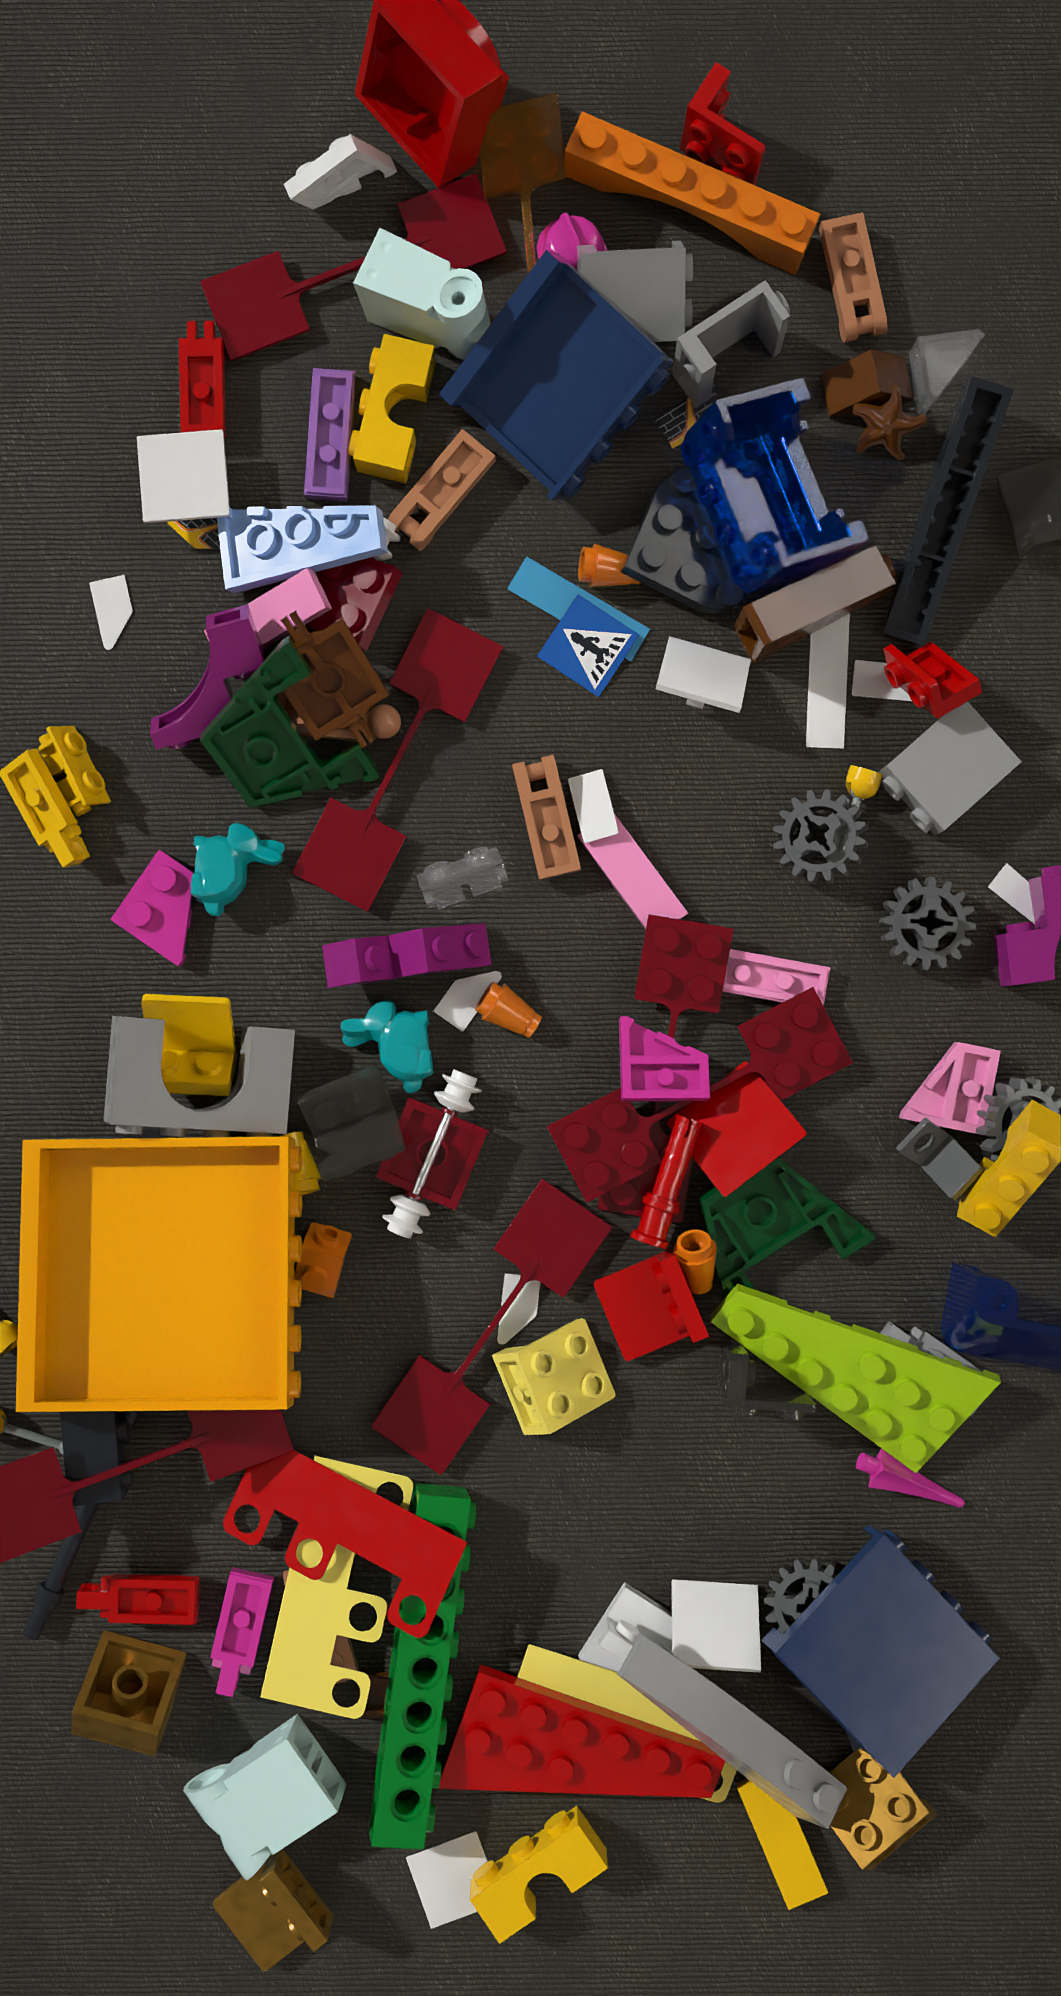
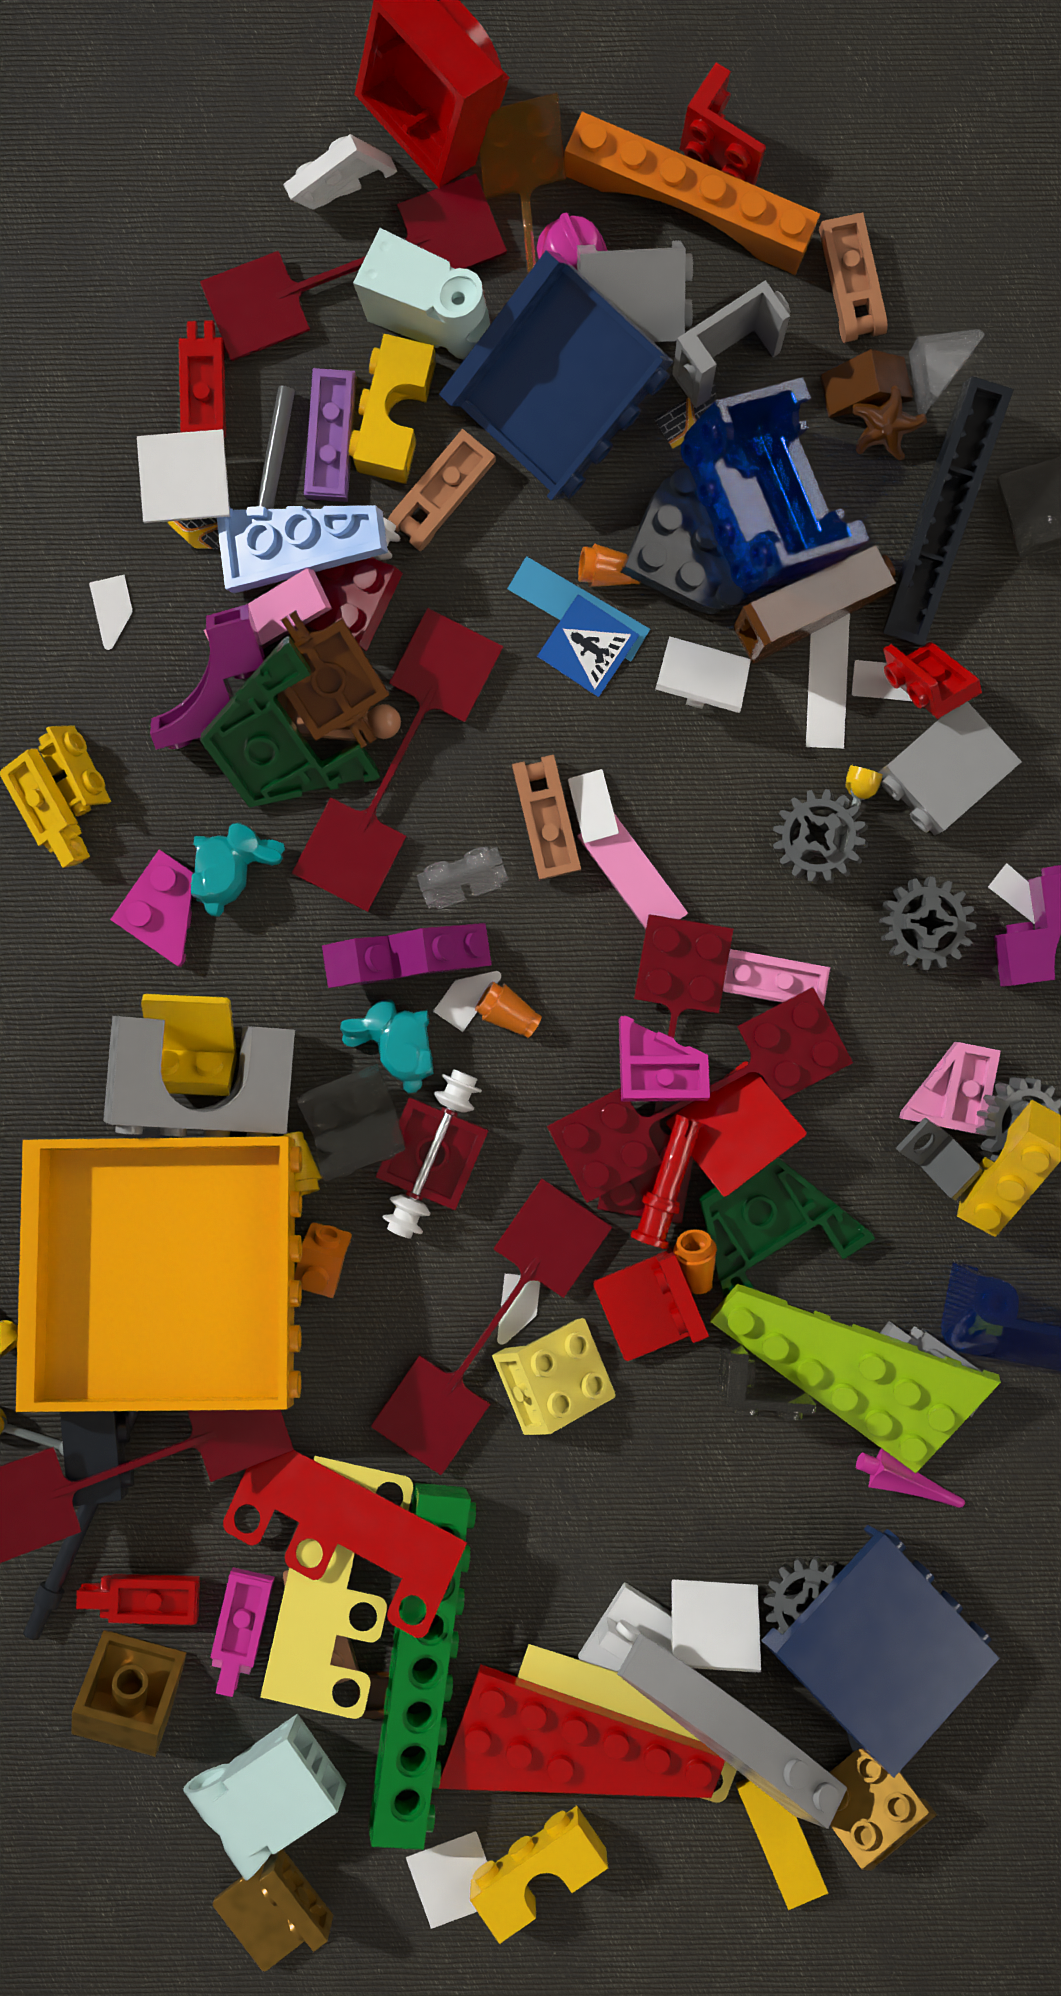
(275, 447): none -> dark grey bar

